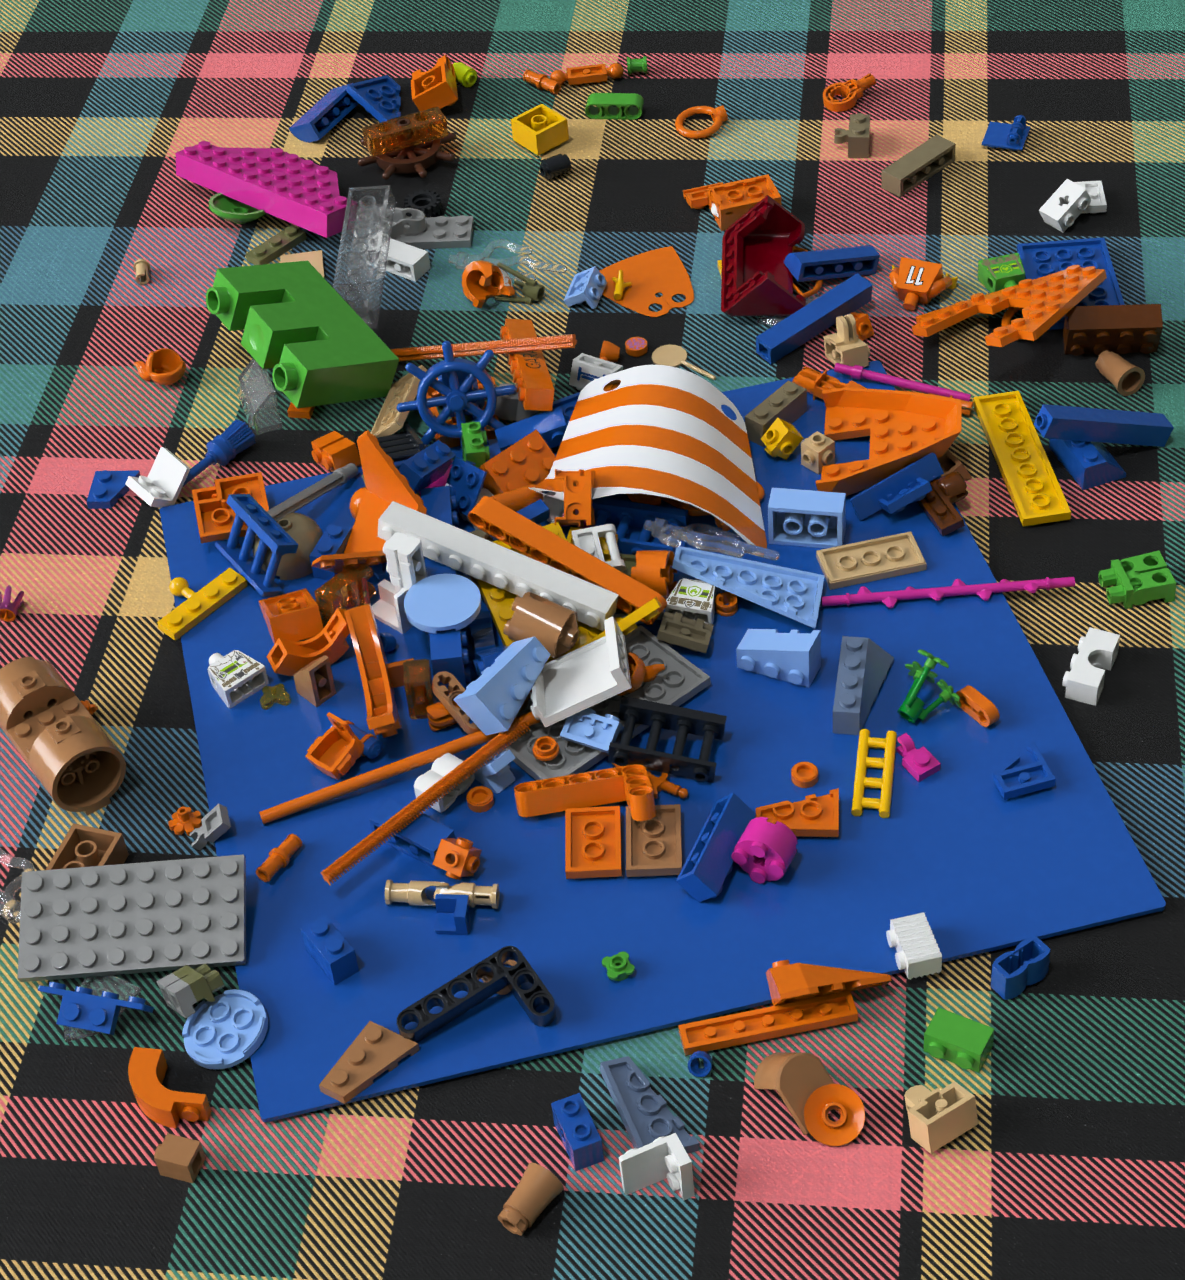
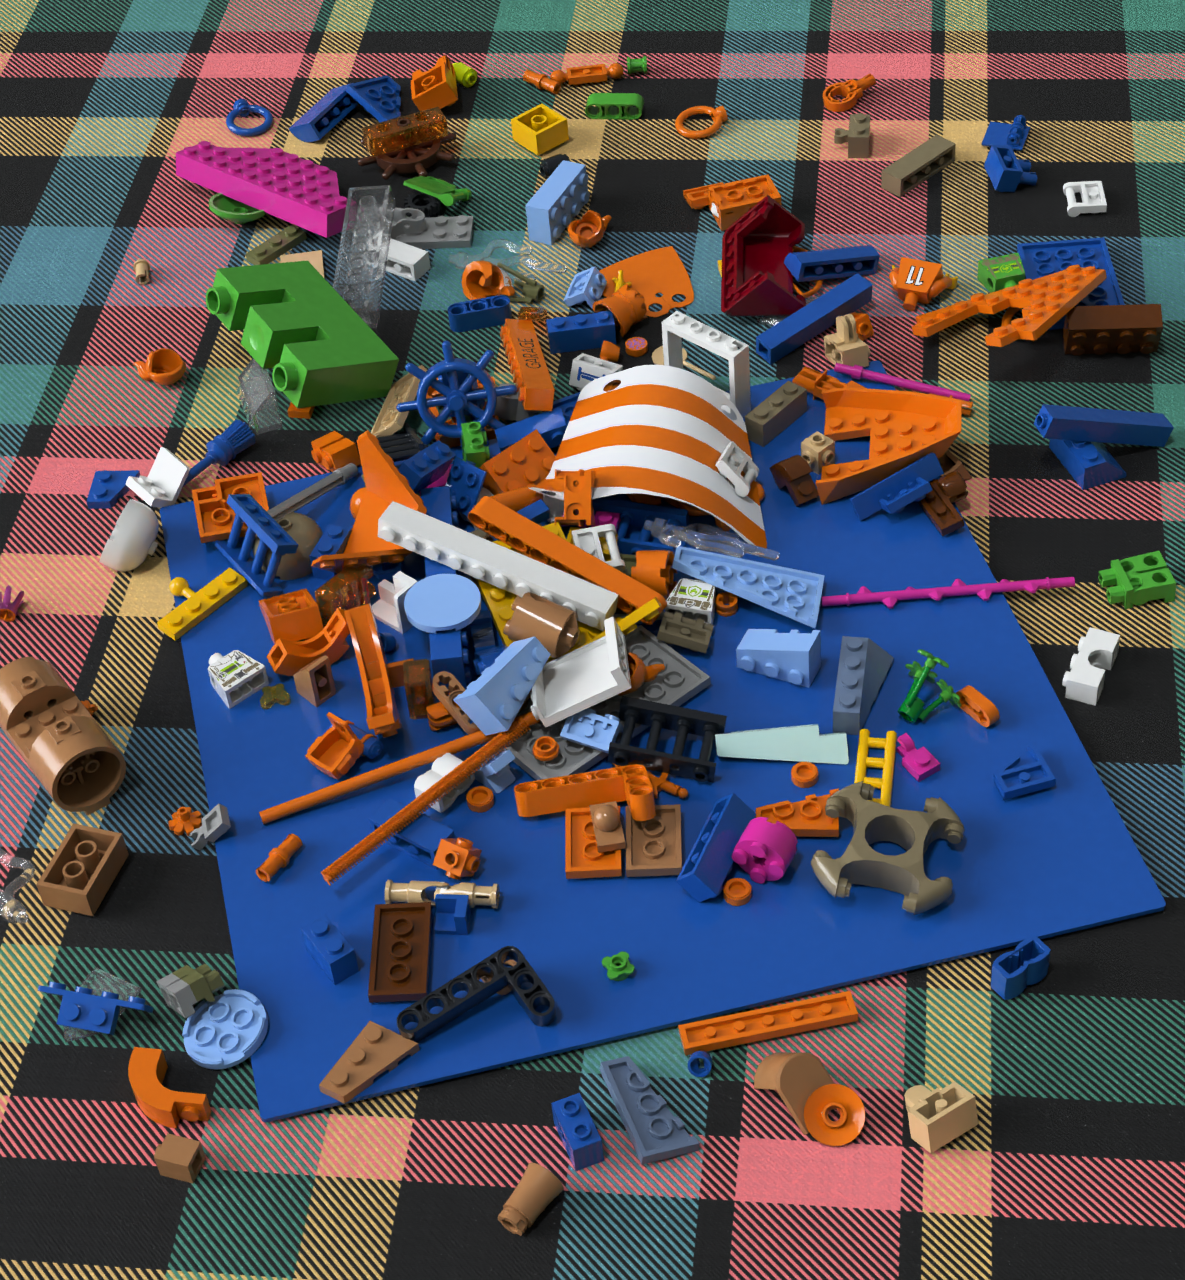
(131, 538): none -> white cylinder
(132, 918): light grey plate -> none
(242, 108): none -> blue piece
(400, 952): none -> reddish brown plate
(404, 560): white brick -> none
(440, 189): none -> bright green piece
(479, 313): none -> blue beam
(497, 347): orange axle -> none
(533, 313): none -> clear orange slope
(557, 202): none -> light blue brick
(580, 332): none -> blue slope
(589, 229): none -> orange hair
(603, 518): none -> dark pink plate
(607, 826): none -> medium nougat tile
(626, 306): none -> orange hat
(656, 1162): white bracket -> none
(683, 326): none -> white window
(732, 463): none -> white plate
(737, 891): none -> orange tile
(781, 439): yellow brick -> none
(786, 744): none -> light aqua wedge
(795, 475): none -> reddish brown brick
(806, 518): light blue brick -> none
(807, 981): orange wedge -> none
(871, 560): tan tile -> none
(880, 822): none -> dark tan piece
(914, 945): white brick -> none
(958, 1040): bright green piece -> none
(1006, 170): none -> blue brick
(1021, 459): yellow plate -> none
(1065, 205): white brick -> none
(1121, 373): medium nougat plant -> none

